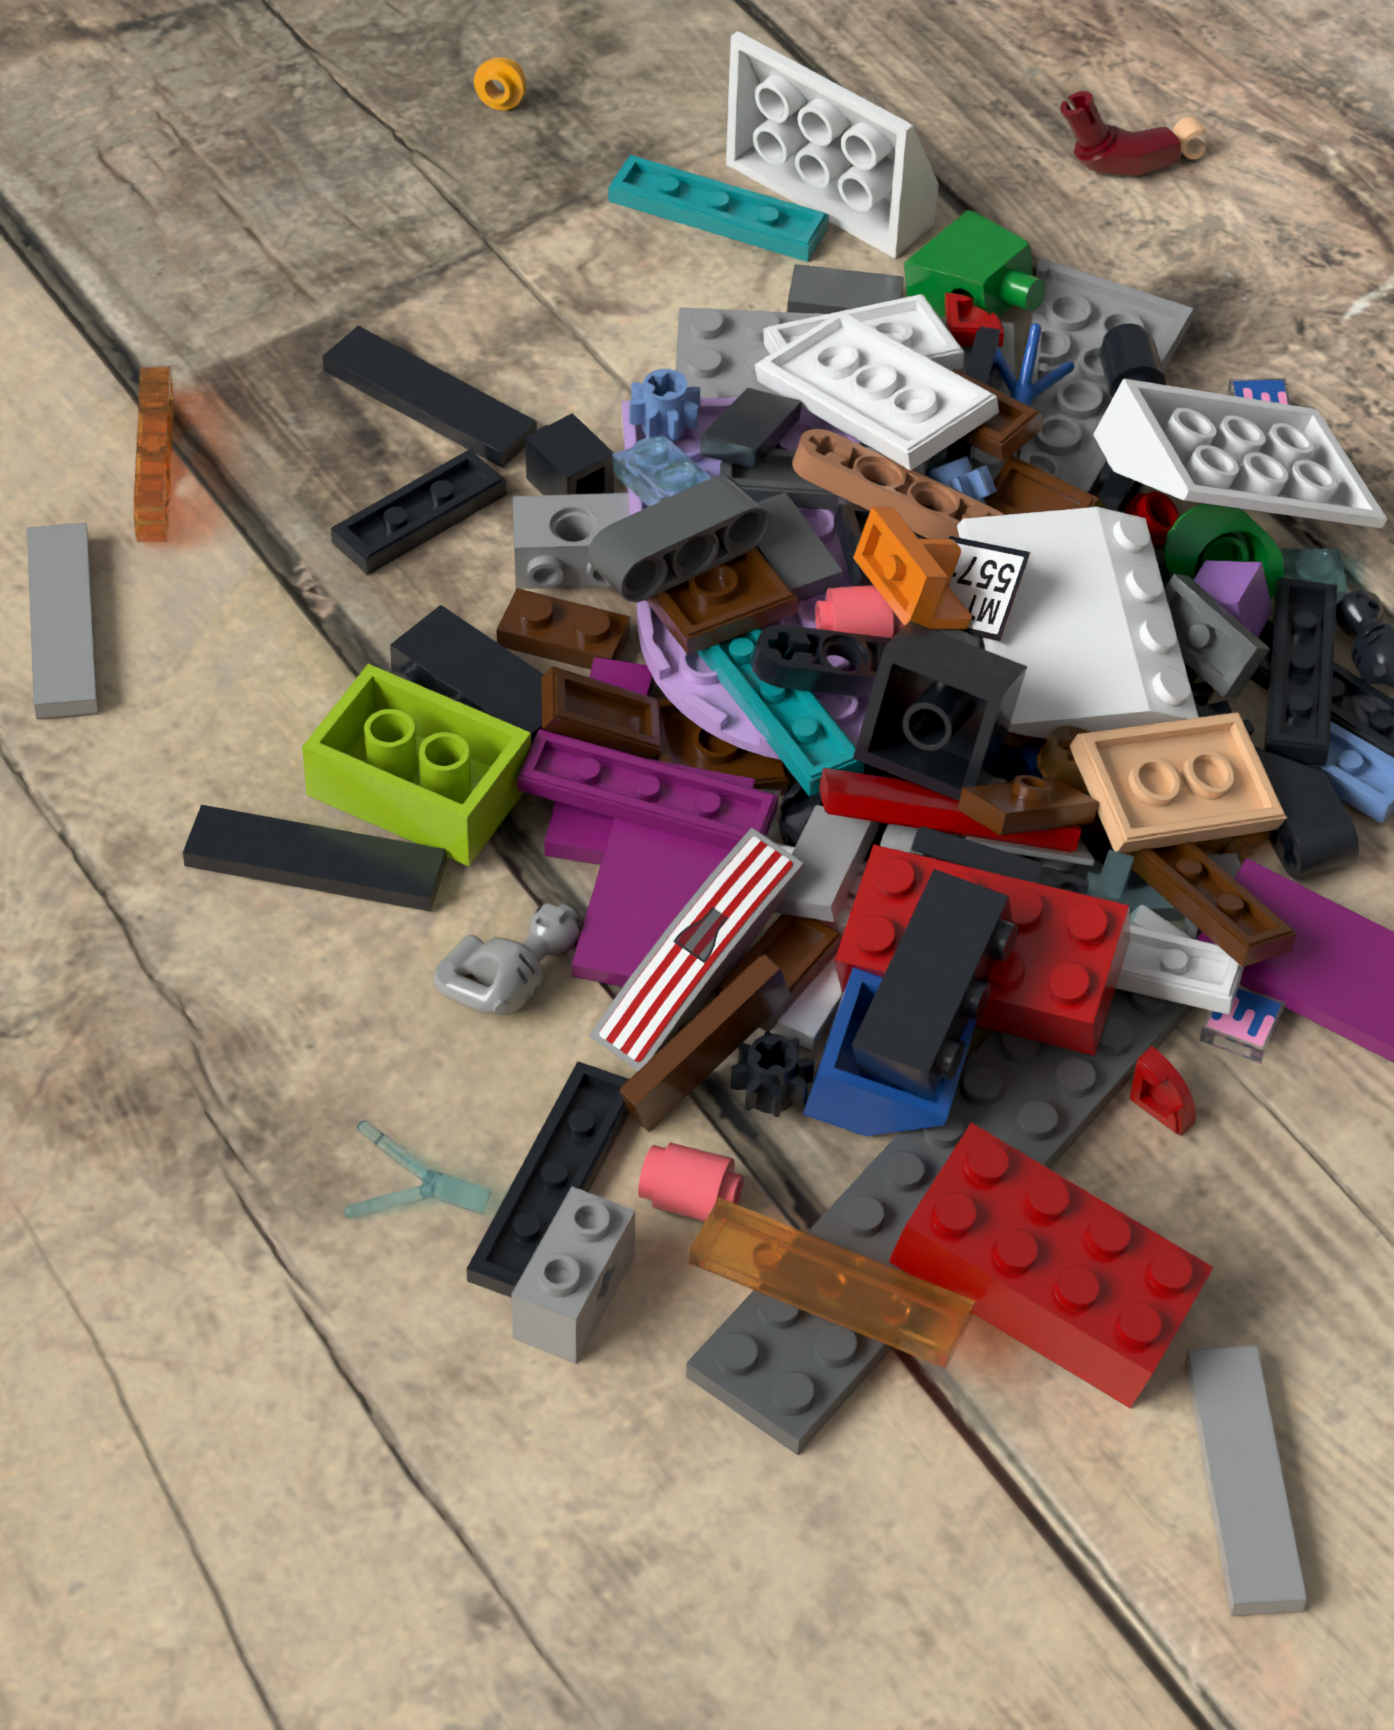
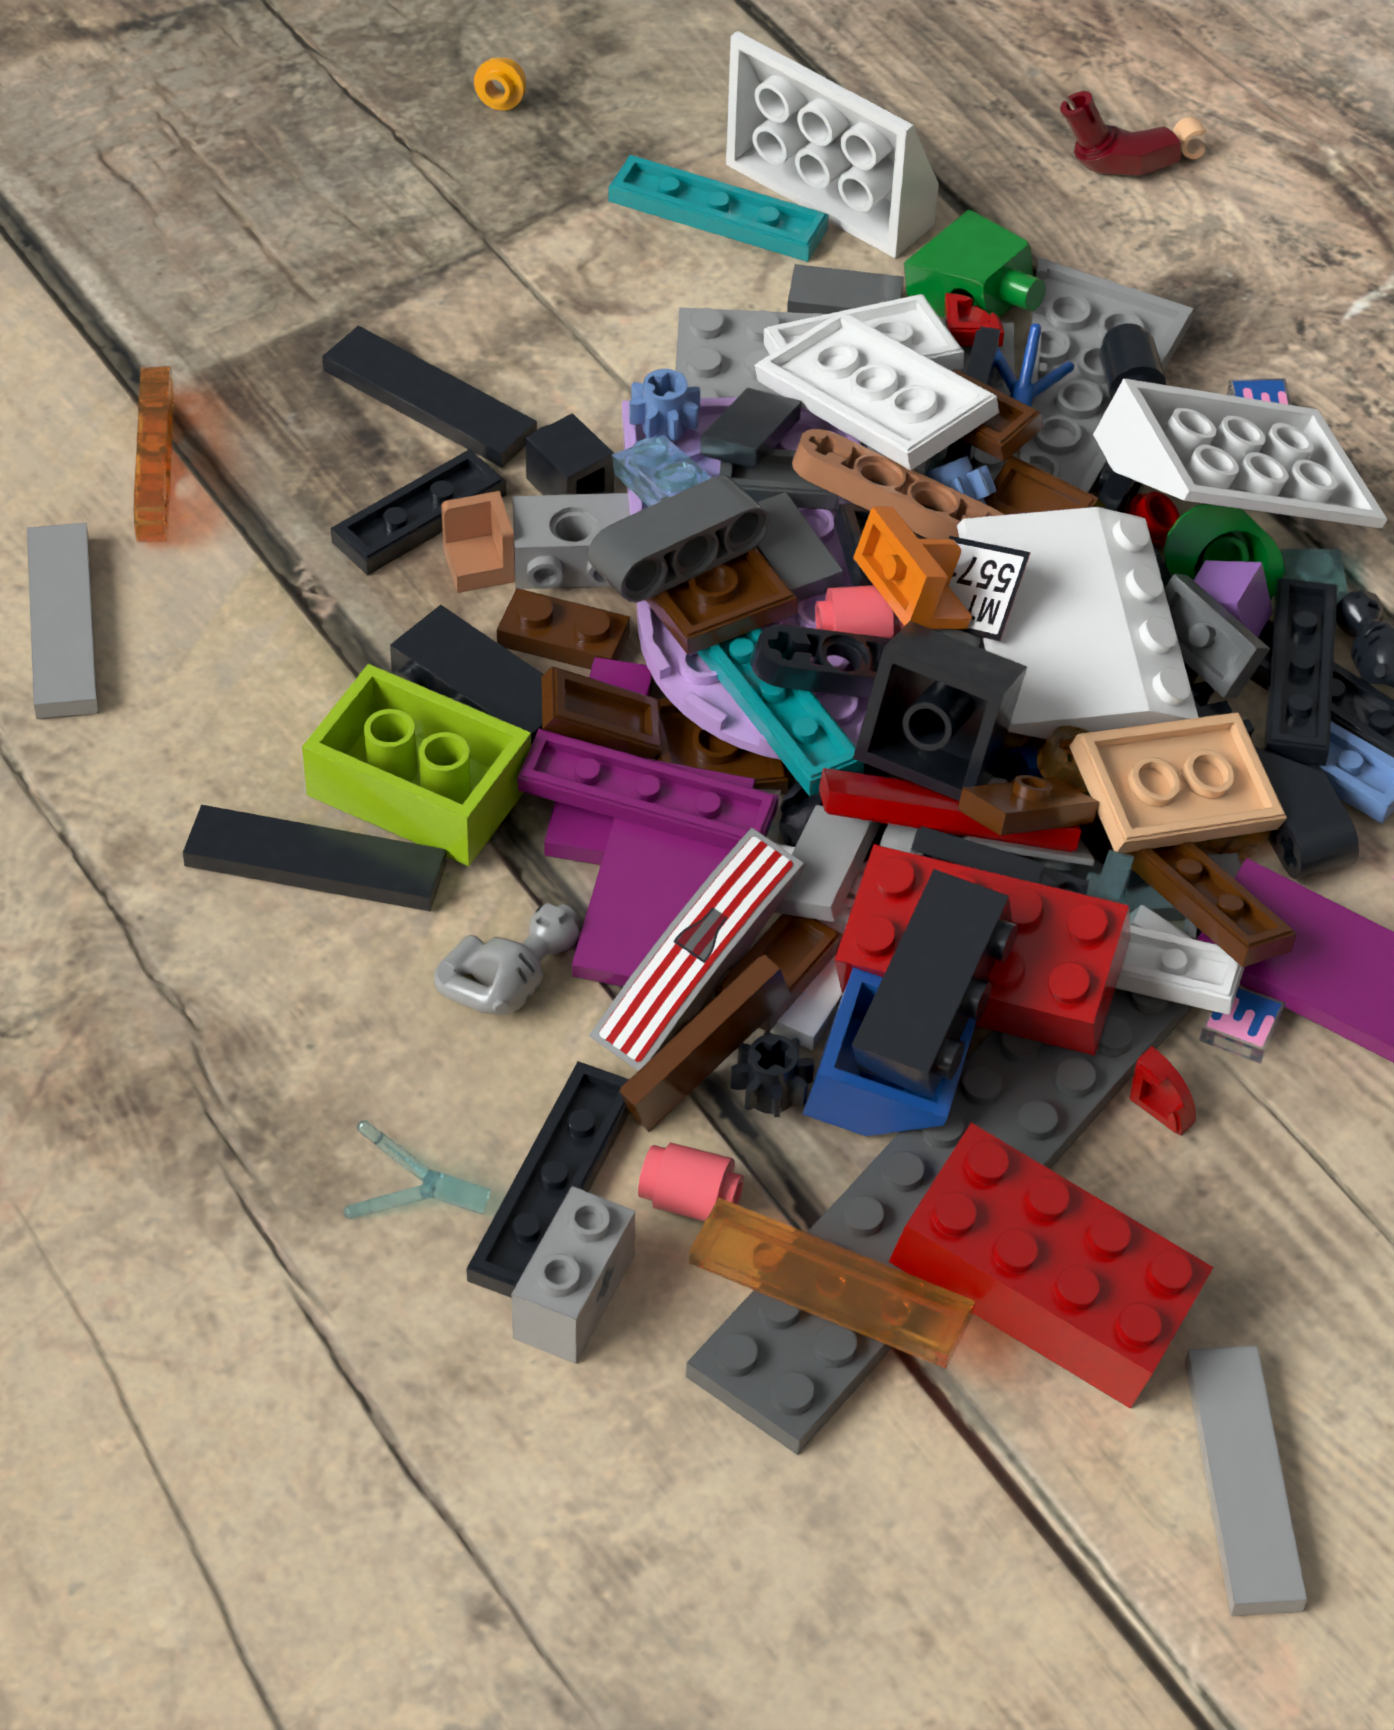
(478, 541): none -> nougat panel

